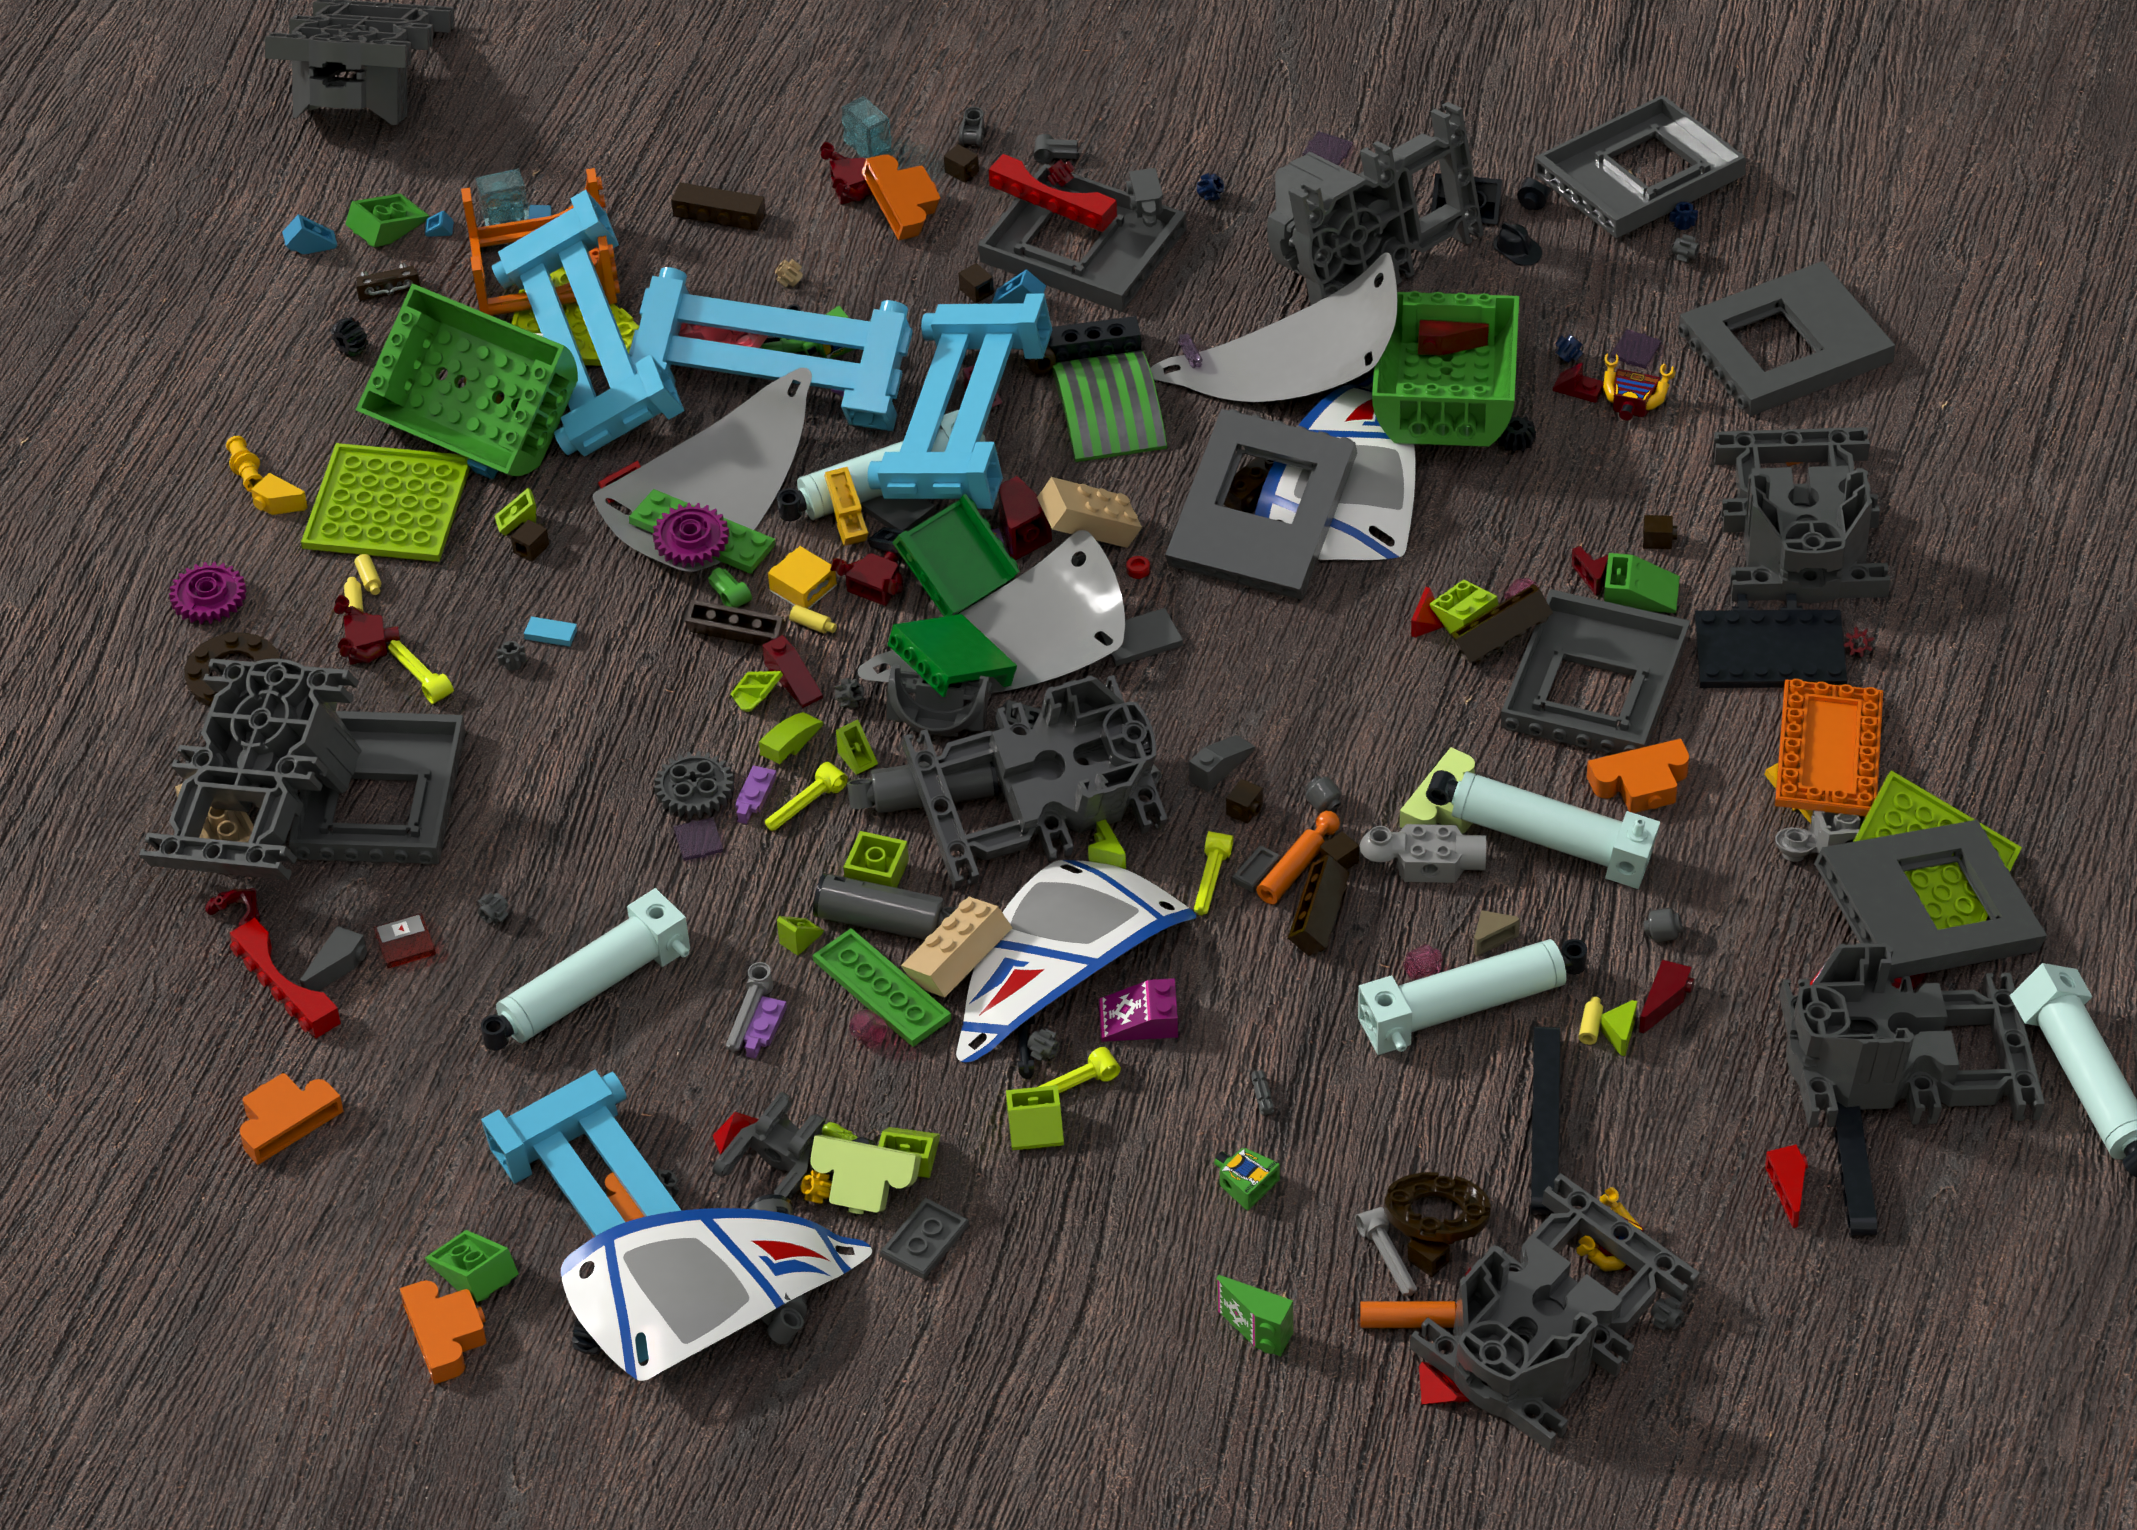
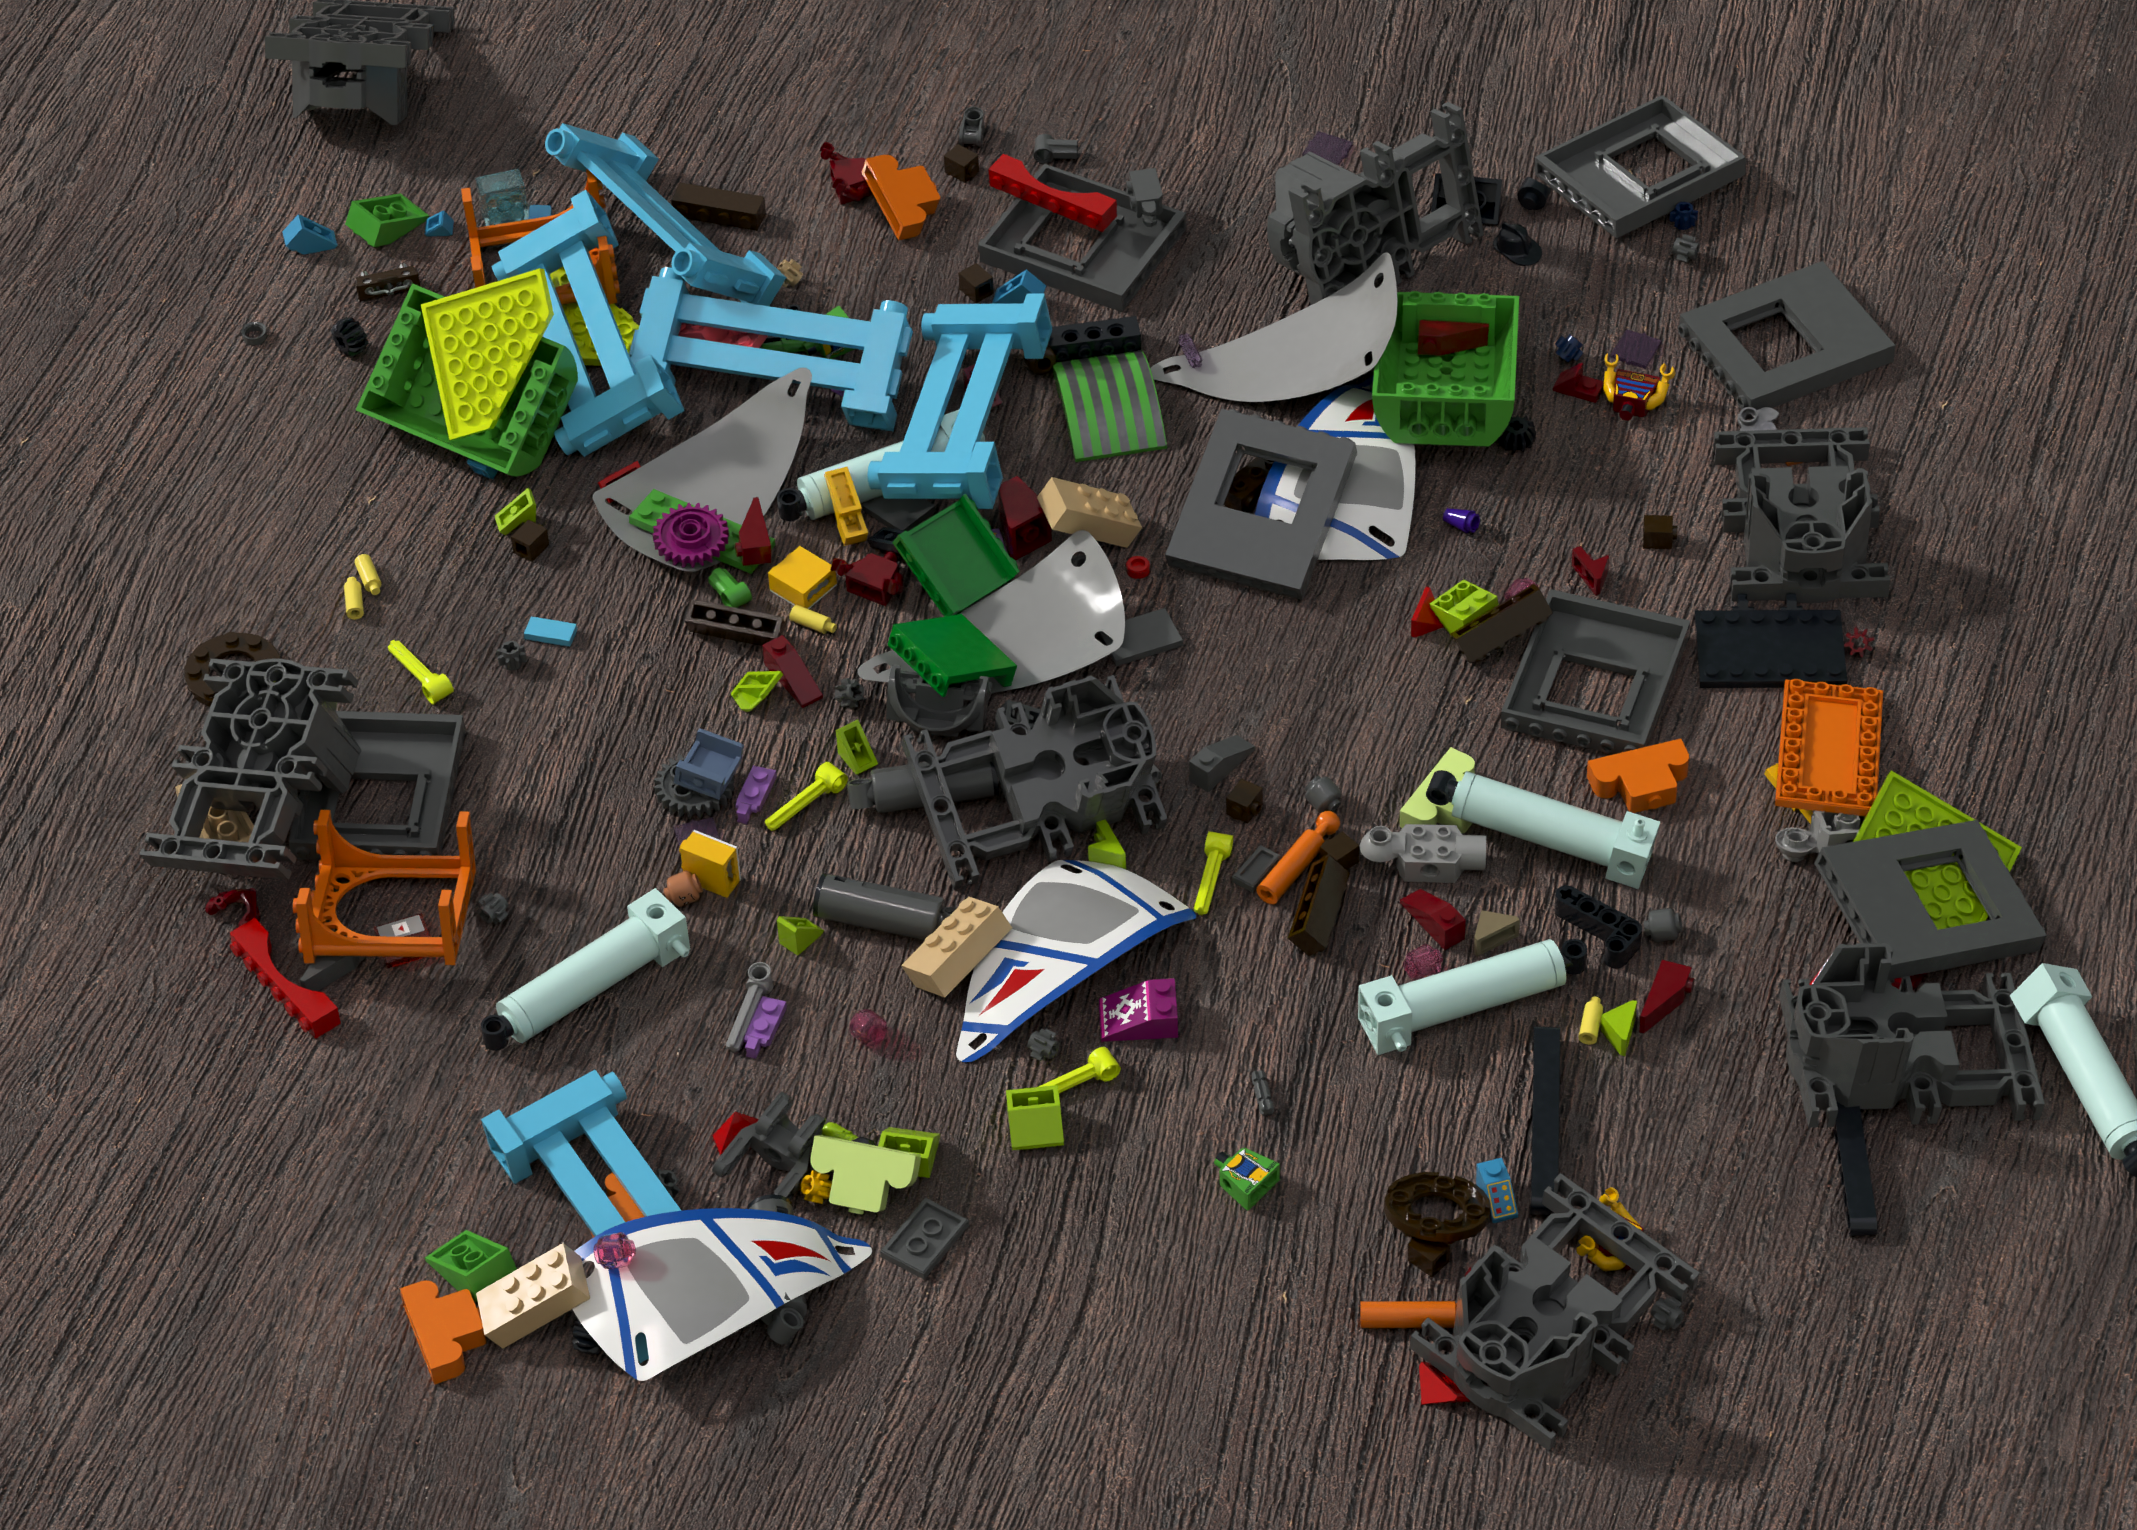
(207, 592): magenta gear -> none
(243, 462): yellow piece -> none
(254, 326): none -> dark grey piece
(278, 496): yellow slope -> none
(284, 1114): orange brick -> none
(359, 866): none -> orange arch
(364, 633): dark red torso -> none
(386, 502): lime plate -> none
(483, 346): none -> neon yellow plate
(533, 1295): none -> tan brick
(614, 1251): none -> clear pink head
(623, 169): none -> medium azure fence
(683, 888): none -> nougat head
(709, 764): none -> sand blue panel
(712, 861): none -> yellow piece
(754, 541): none -> dark red slope
(789, 737): lime slope -> none
(866, 128): clear light blue brick -> none
(877, 859): lime brick -> none
(882, 987): bright green plate -> none
(1025, 1065): black hinge -> none
(1061, 173): dark red gear -> none
(1210, 187): dark blue gear -> none
(1256, 1314): bright green slope -> none
(1375, 1226): light grey axle -> none
(1436, 917): none -> dark red slope
(1464, 520): none -> dark purple cone
(1496, 1183): none -> dark azure slope
(1618, 930): none -> black beam
(1640, 584): bright green slope -> none
(1761, 419): none -> flat silver plate
(1787, 1173): red slope -> none

